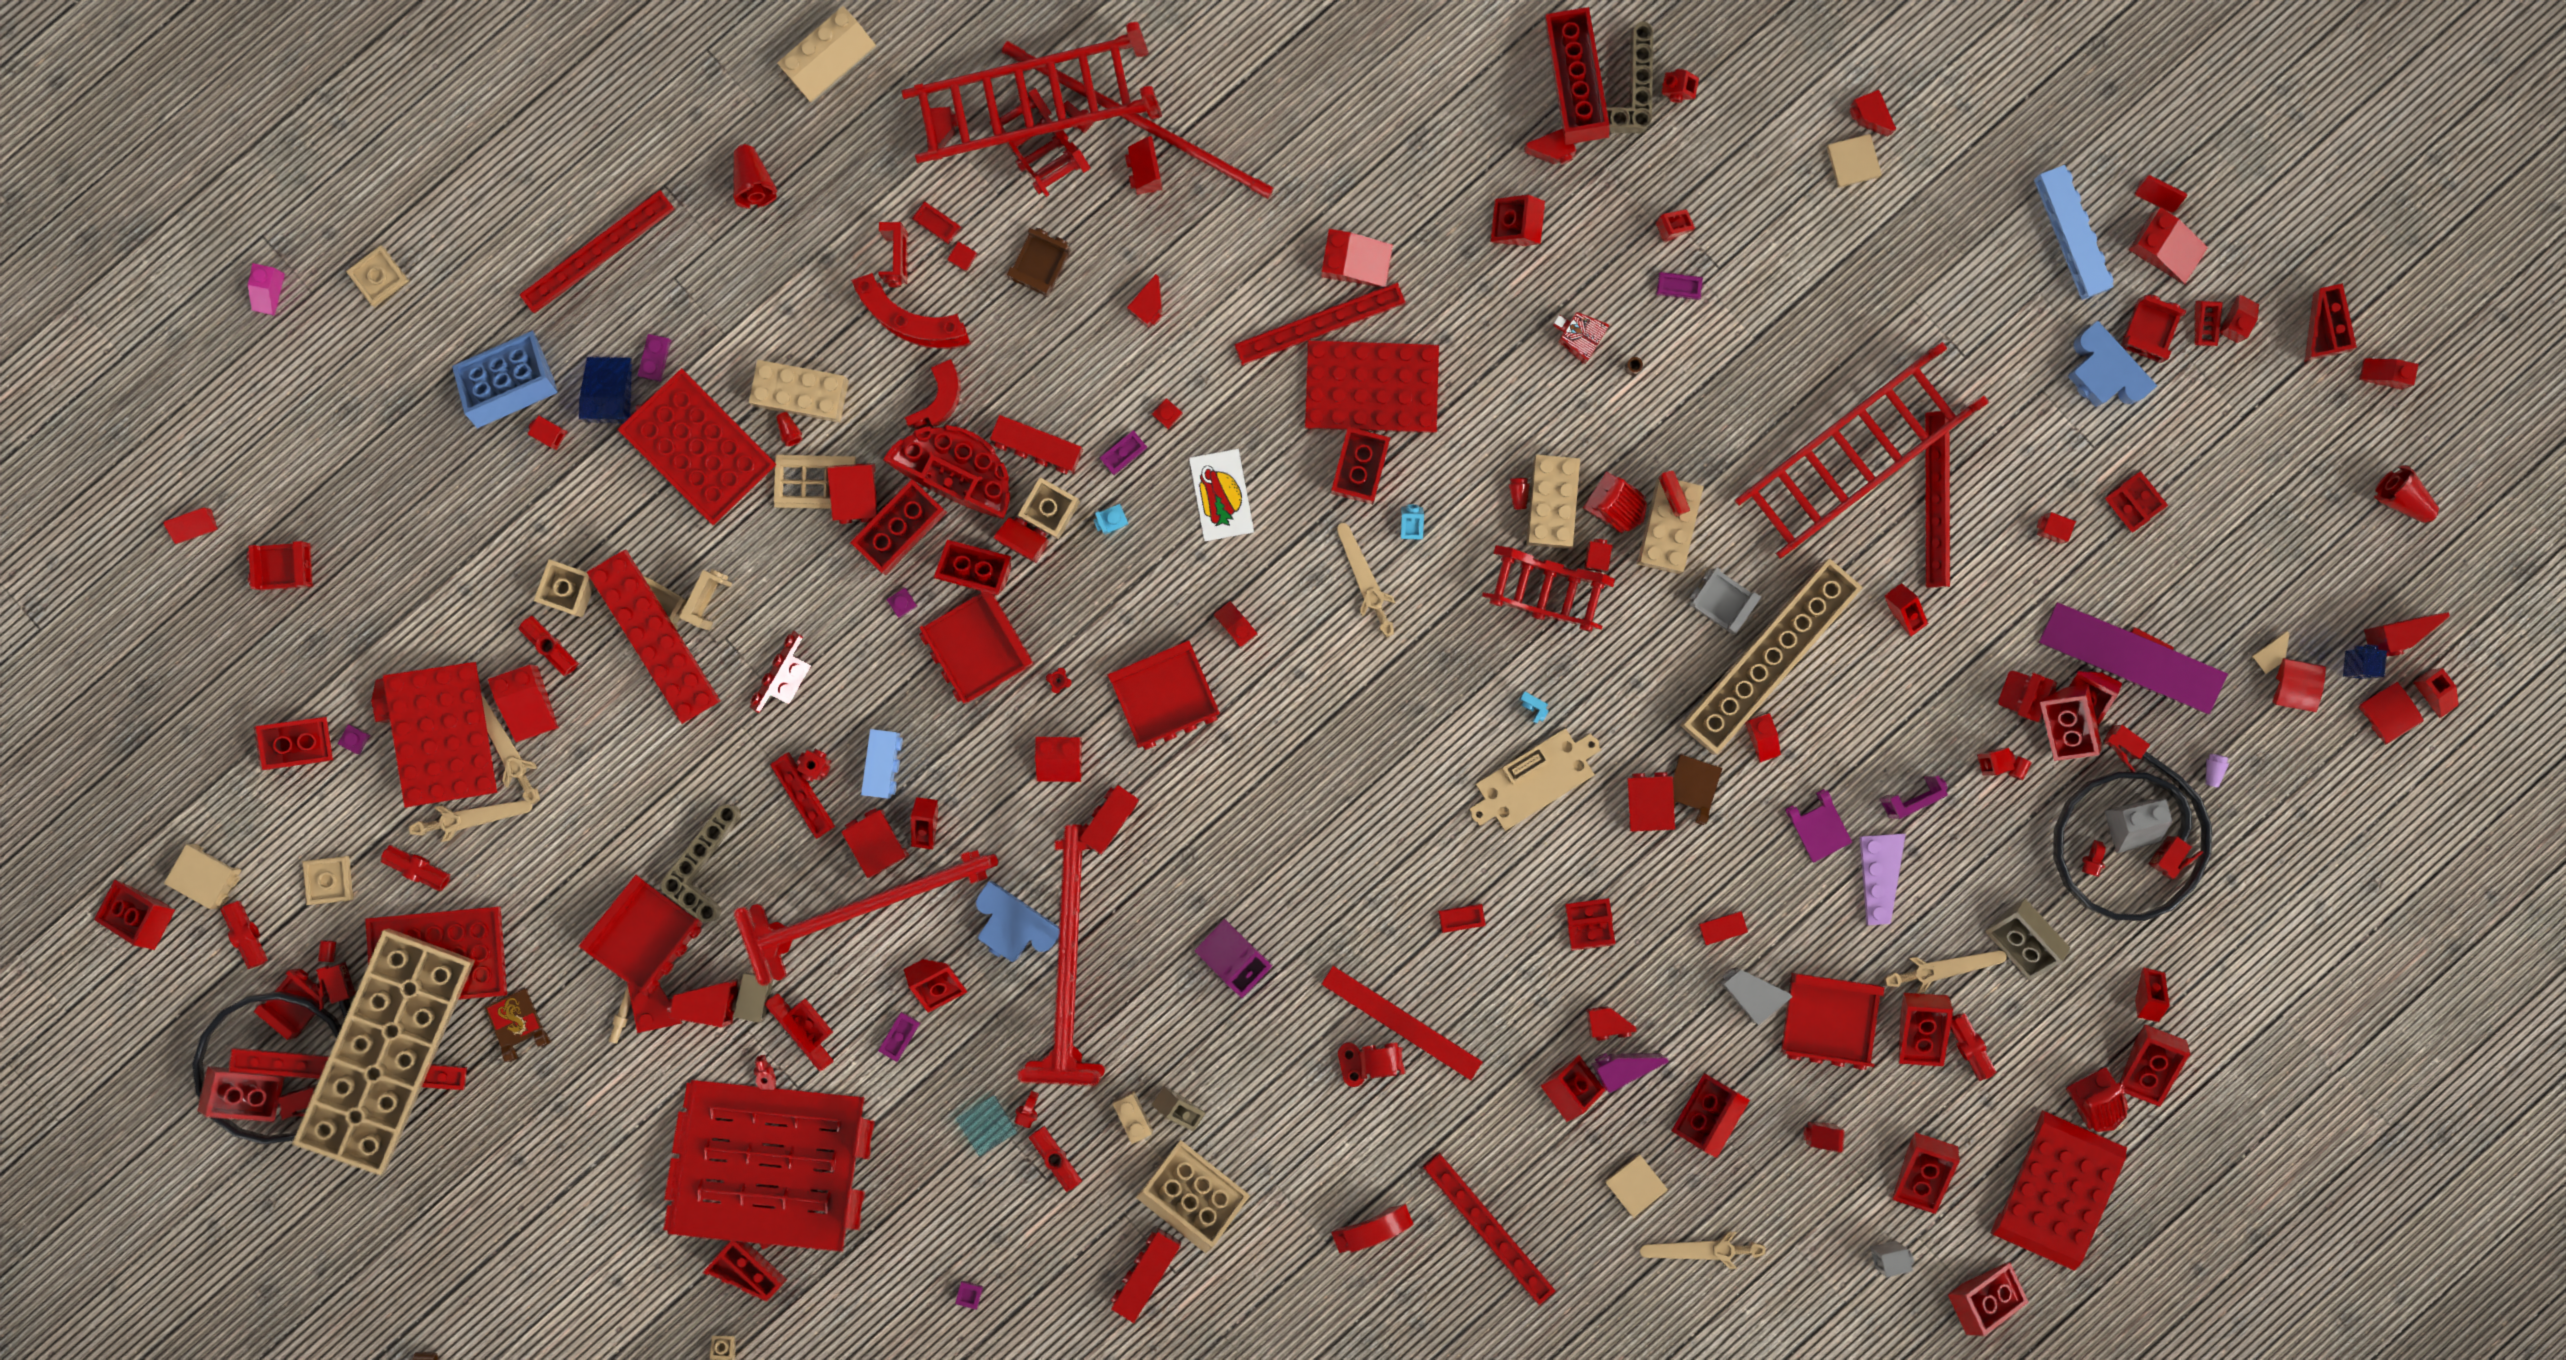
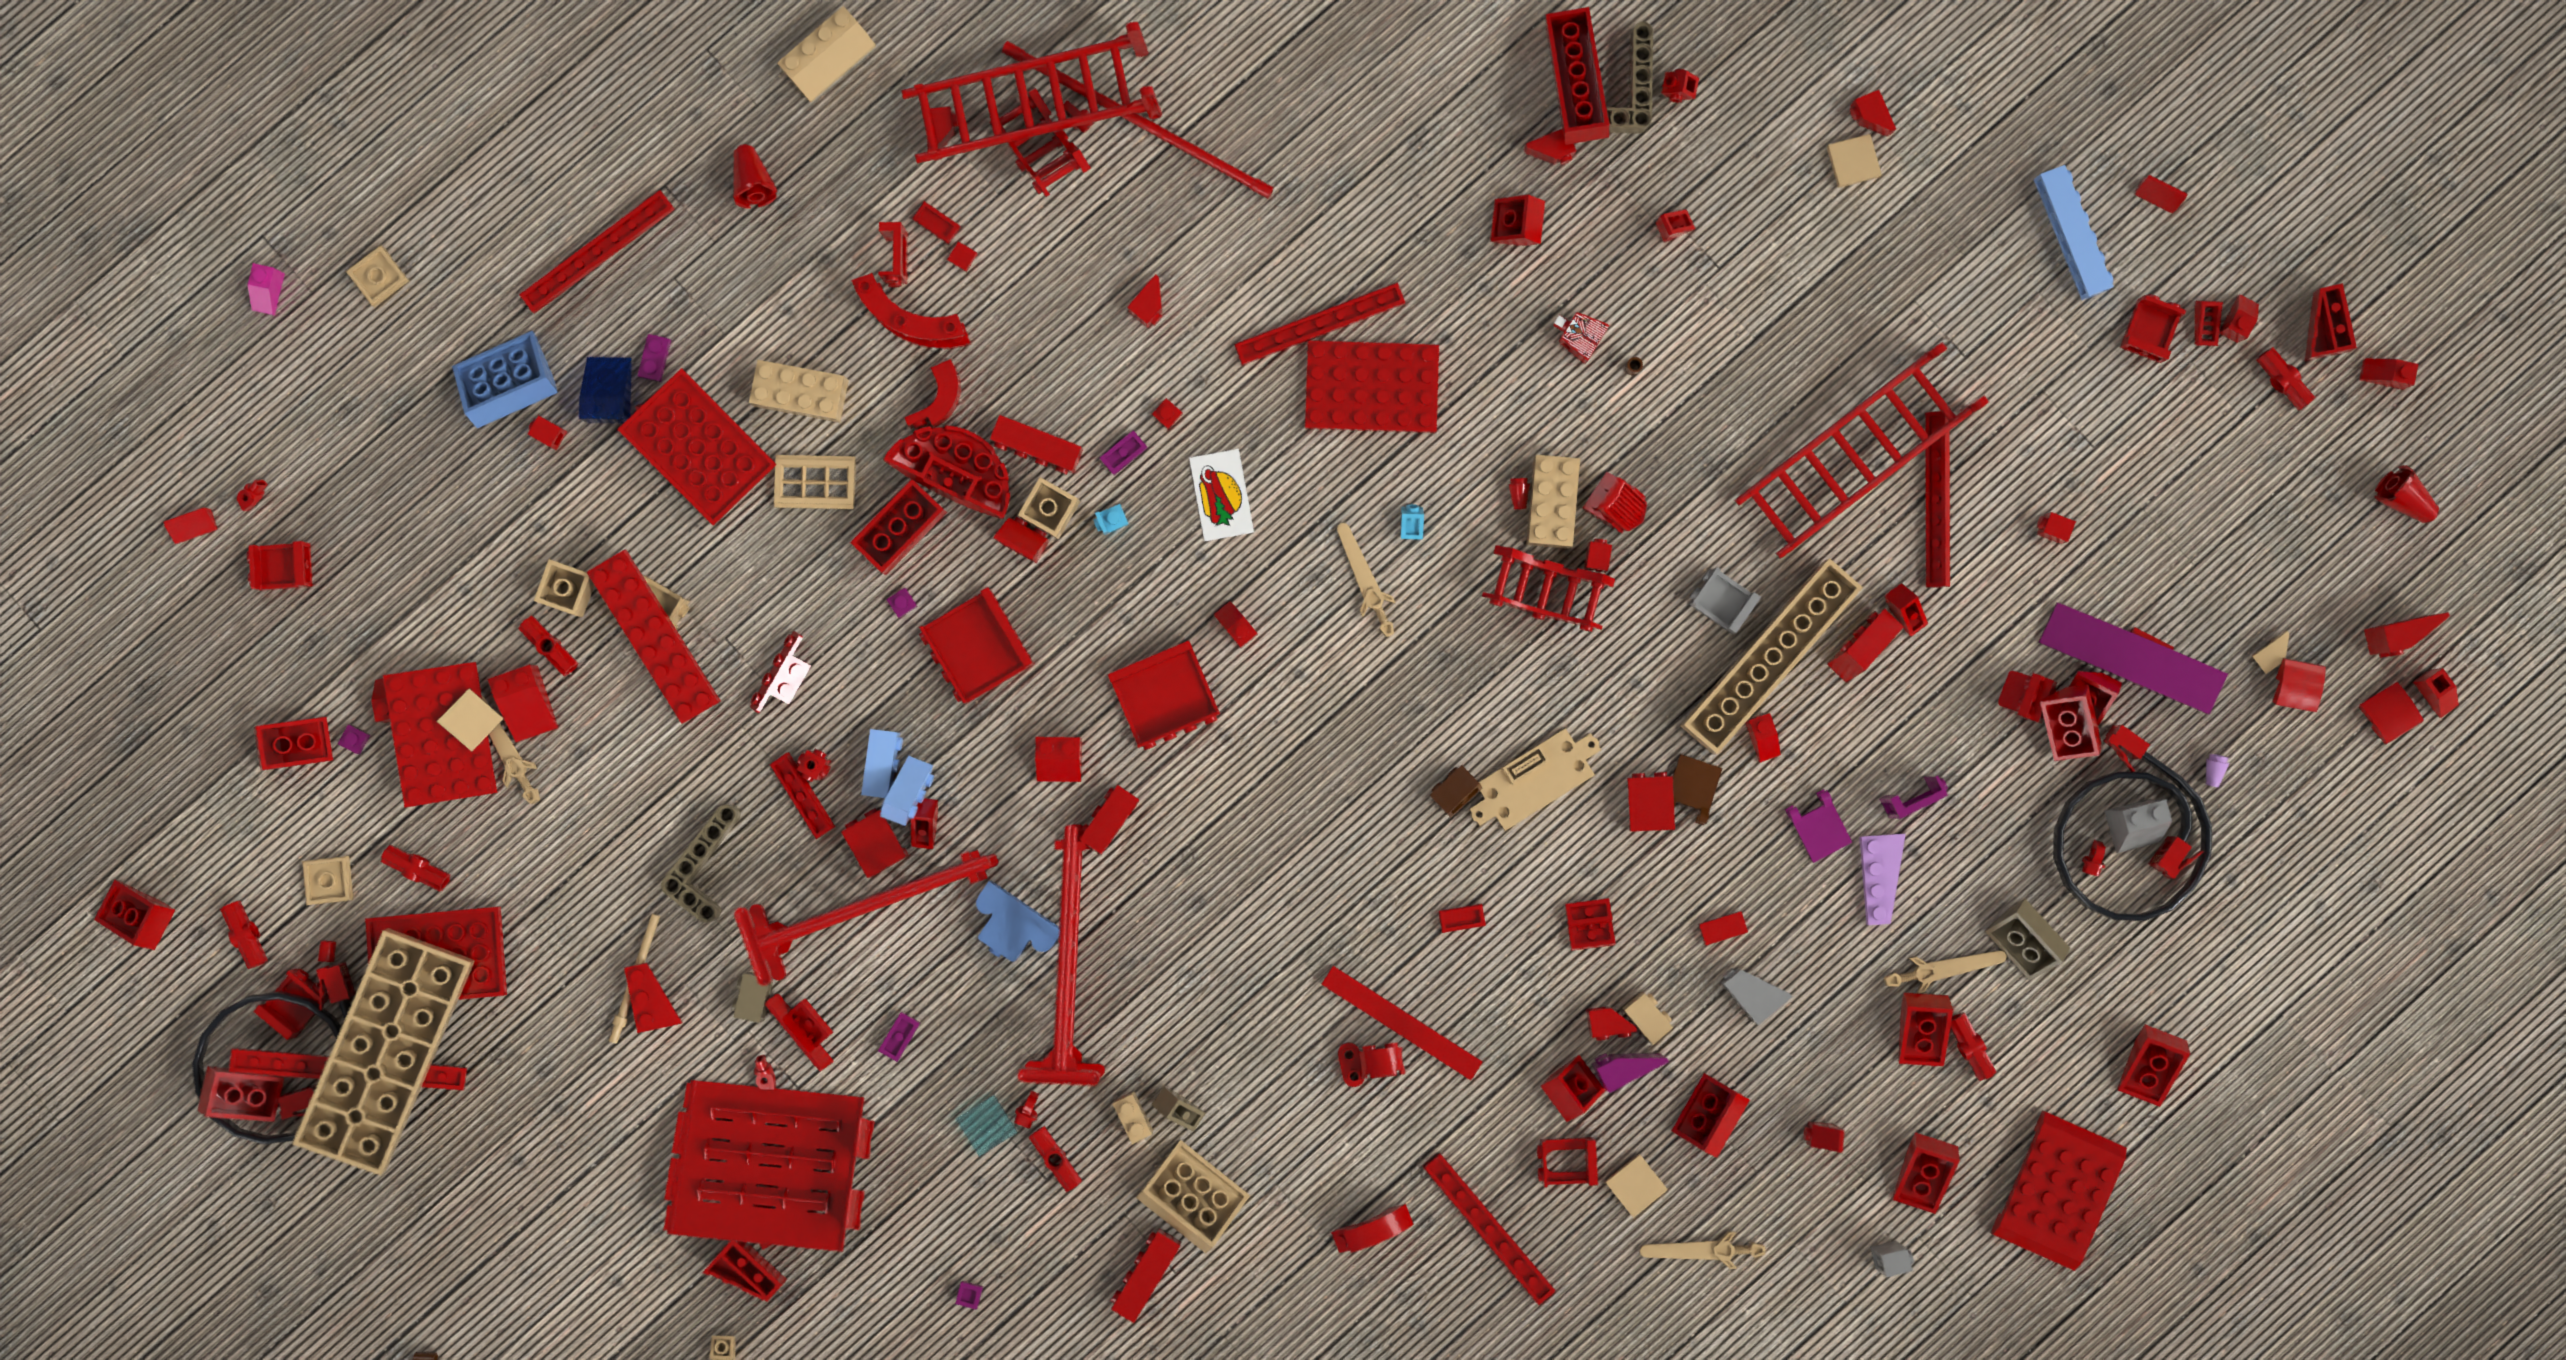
(202, 877): tan panel -> none
(254, 492): none -> red piece
(458, 820): tan sword -> none
(470, 720): none -> tan tile
(514, 1022): flag -> none
(641, 936): red panel -> none
(701, 596): tan panel -> none
(705, 1005): red slope -> none
(789, 432): red cone -> none
(852, 492): red panel -> none
(907, 791): none -> light blue brick
(933, 983): red slope -> none
(973, 567): red slope -> none
(1039, 262): reddish brown panel -> none
(1052, 679): red plate -> none
(1144, 166): red slope -> none
(1233, 958): magenta slope -> none
(1356, 259): slope -> none
(1360, 465): red brick -> none
(1455, 790): none -> reddish brown brick
(1531, 703): medium azure bracket -> none
(1589, 1176): none -> red panel
(1647, 1017): none -> tan brick
(1666, 536): tan brick -> none
(1674, 493): red slope -> none
(1679, 286): magenta tile -> none
(1831, 1020): red panel -> none
(1866, 645): none -> red wedge
(1988, 1300): red slope -> none
(1996, 761): red slope -> none
(2021, 768): red hinge -> none
(2099, 1101): red piece -> none
(2107, 369): medium blue brick -> none
(2136, 501): red slope -> none
(2152, 995): red slope -> none
(2169, 245): slope -> none
(2285, 378): none -> red piece
(2365, 662): clear blue brick -> none

